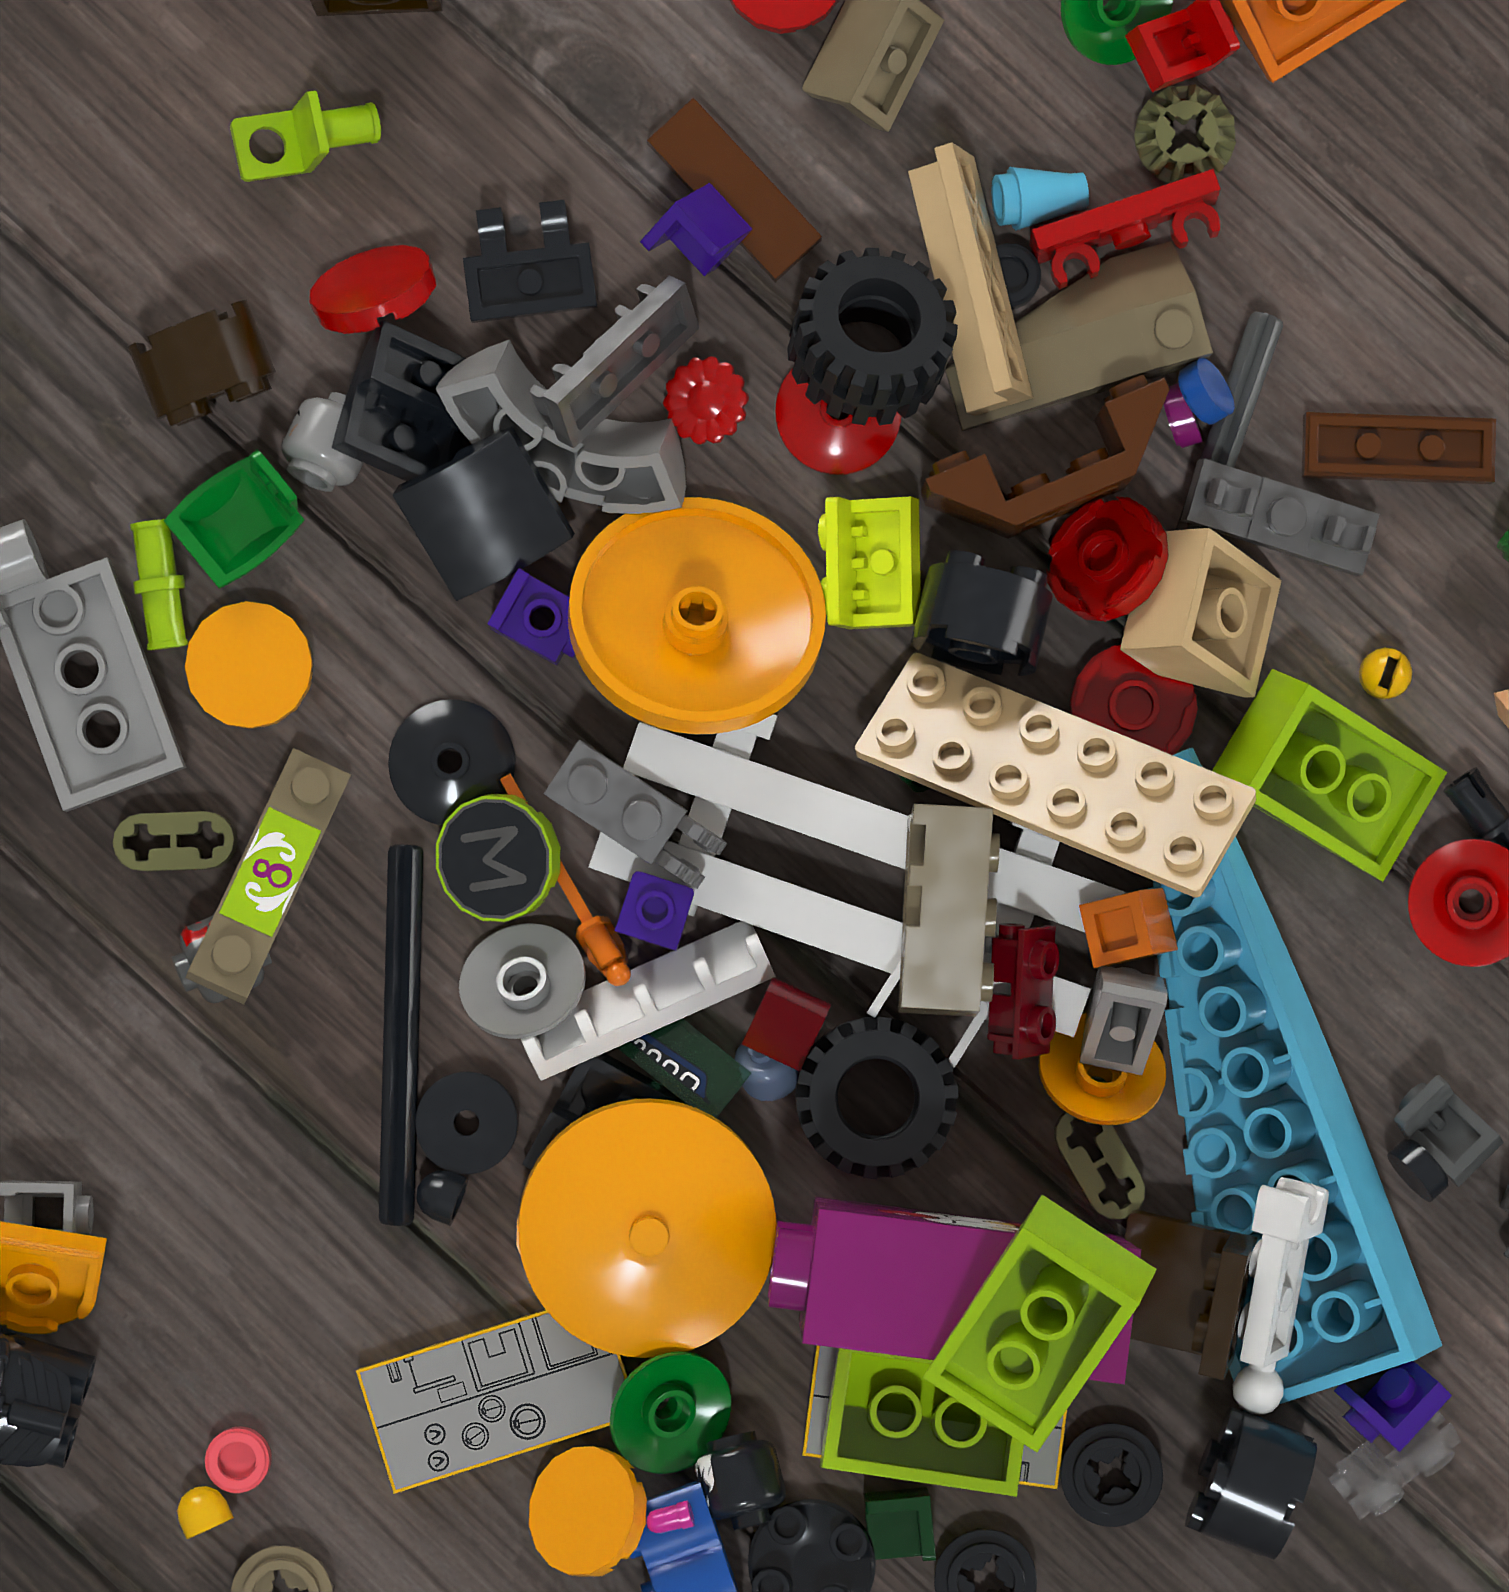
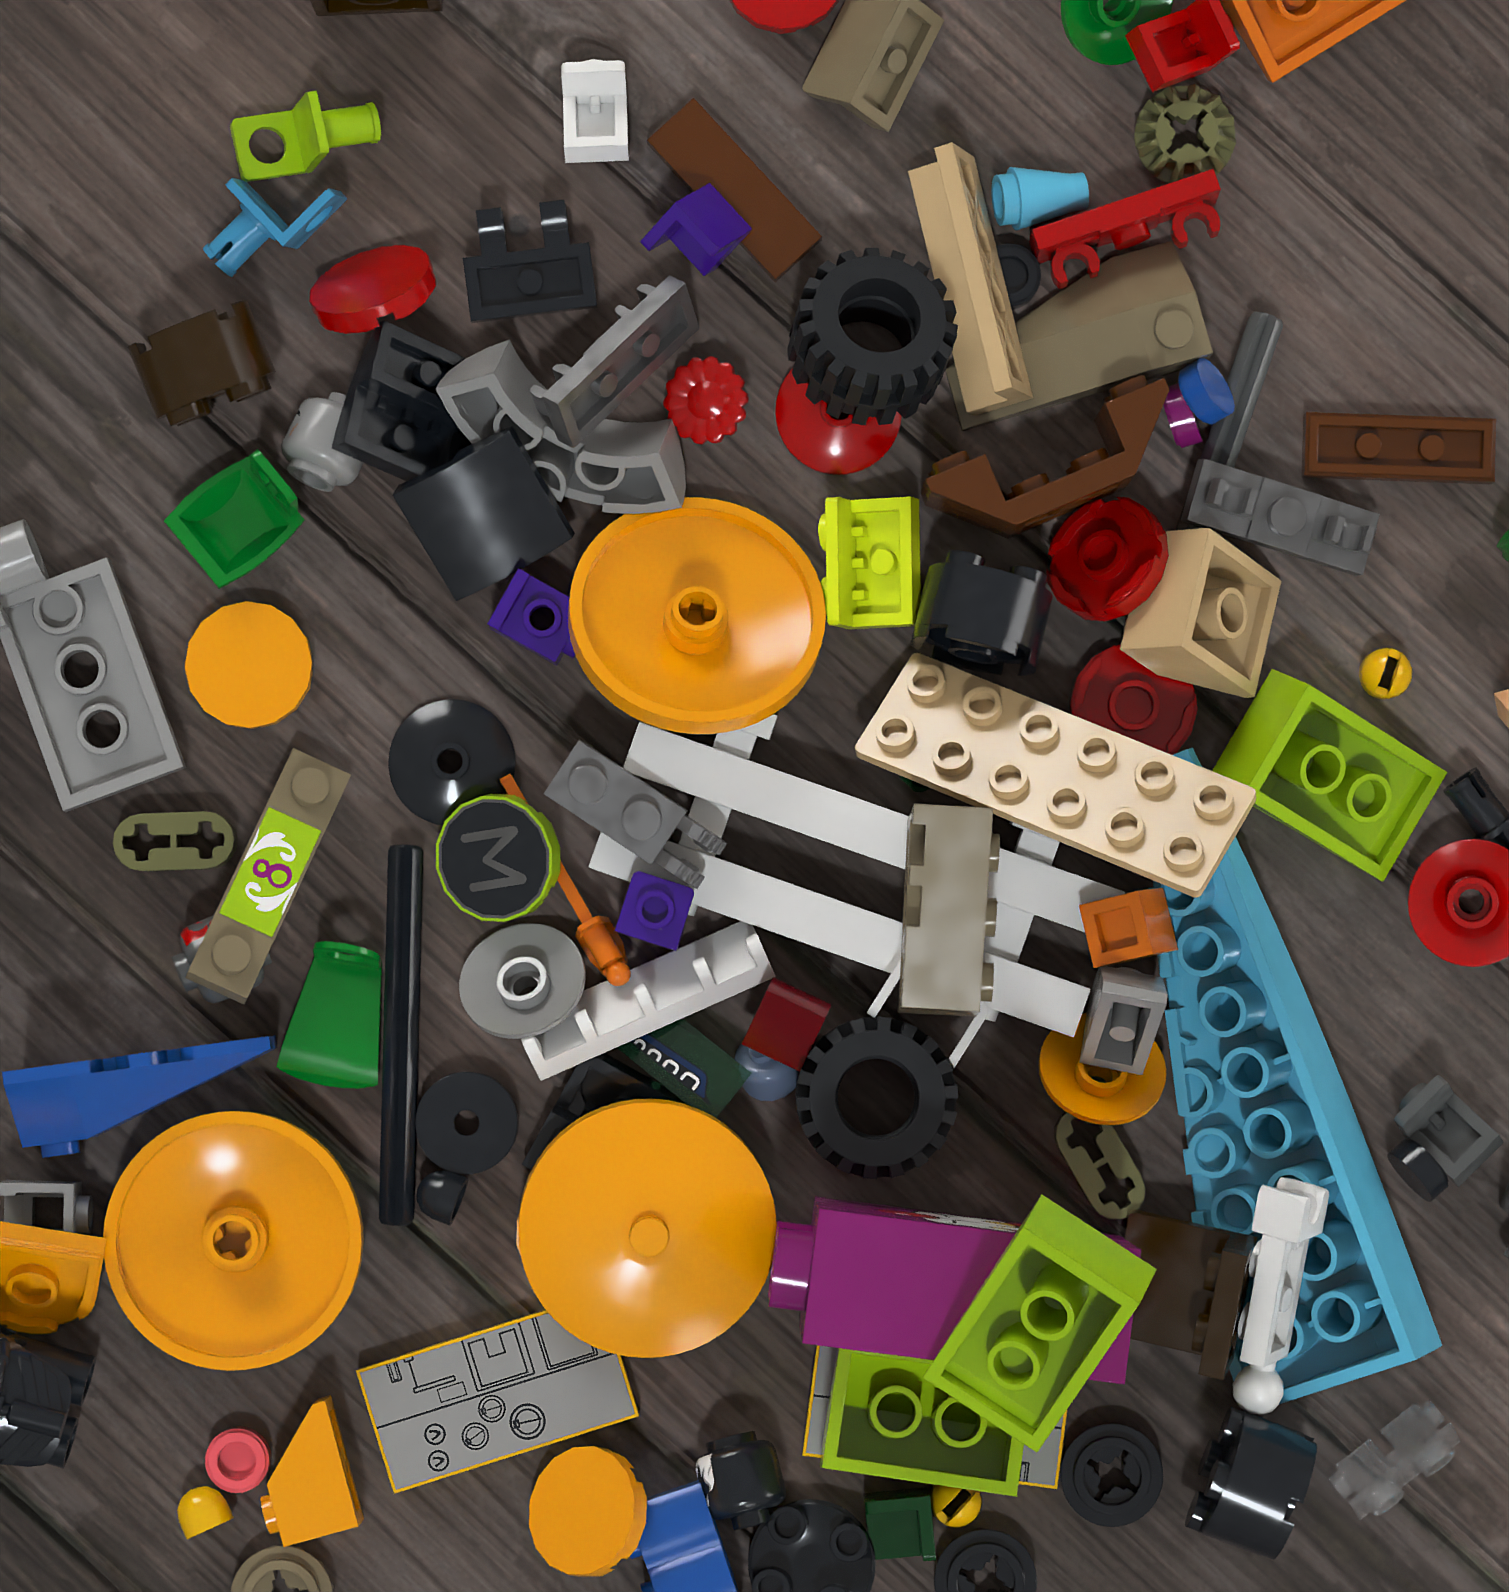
(89, 1097): none -> blue wedge
(159, 585): lime pin -> none
(233, 1240): none -> light orange dish
(261, 222): none -> dark azure bracket
(313, 1482): none -> light orange slope
(336, 1019): none -> green piece
(595, 111): none -> white bracket
(671, 1518): dark pink piece -> none
(679, 1432): green dish -> none
(964, 1515): none -> yellow hinge
(1024, 1020): dark red hinge -> none
(1396, 1405): dark purple bracket -> none

